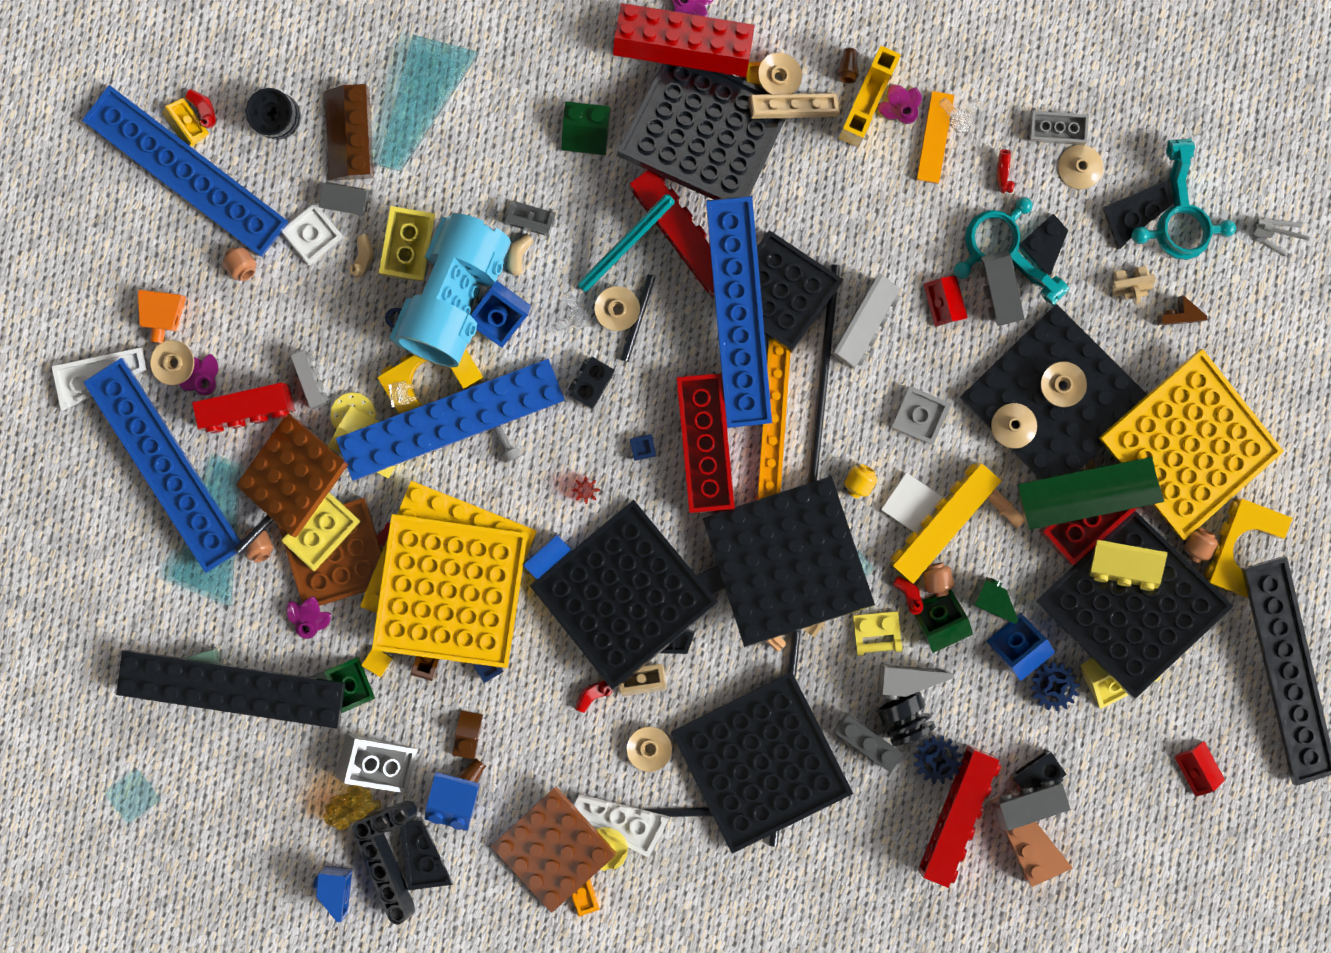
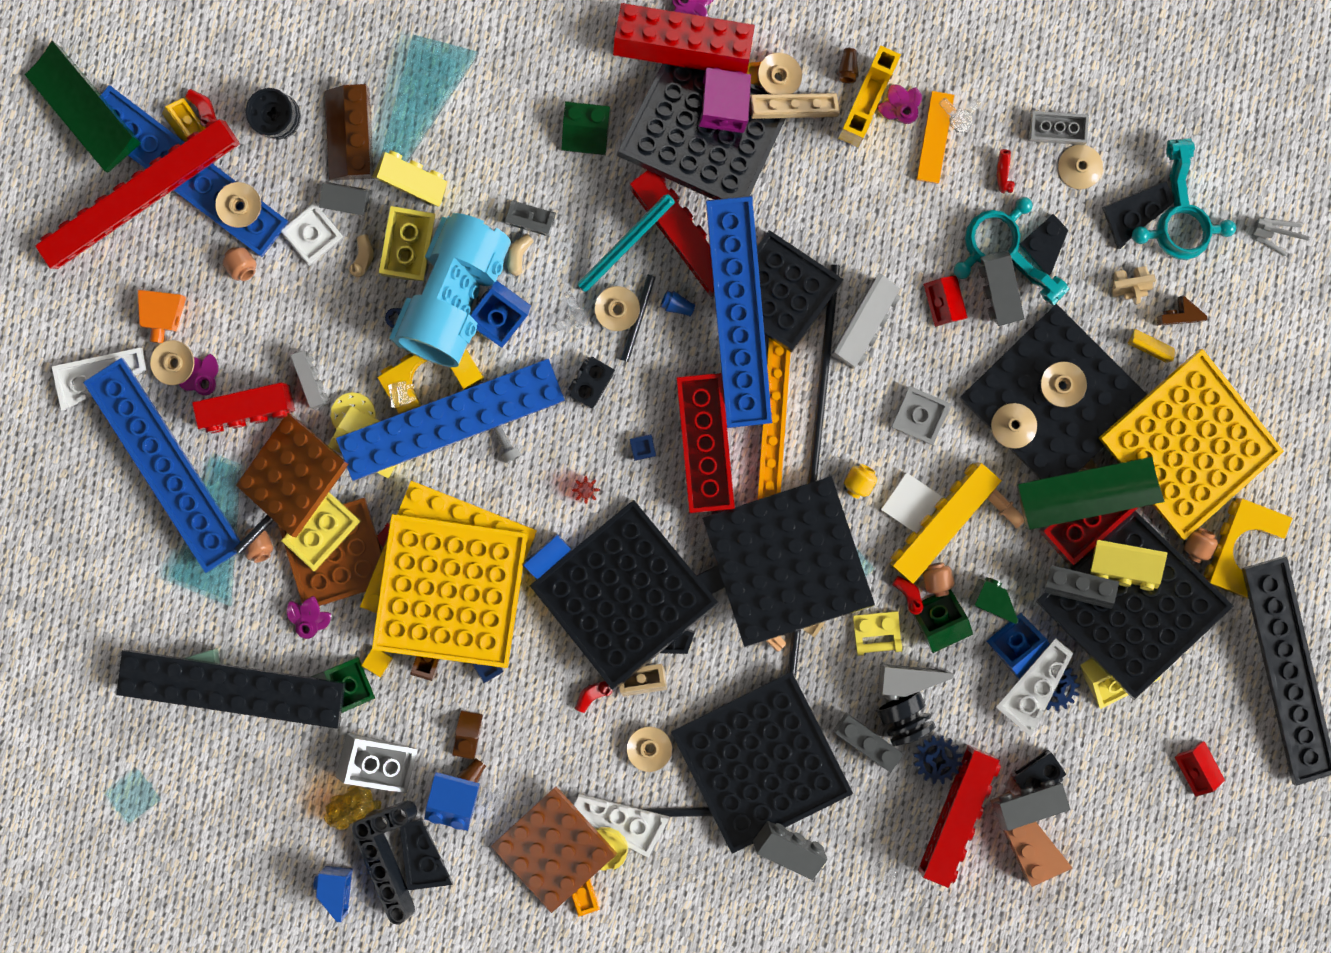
(82, 107): none -> dark green arch
(137, 194): none -> red brick
(229, 198): none -> tan dish
(410, 178): none -> light yellow slope
(677, 304): none -> blue cone
(725, 100): none -> magenta panel
(790, 850): none -> dark grey brick
(1033, 691): none -> white wing
(1081, 587): none -> dark grey brick
(1152, 346): none -> yellow slope

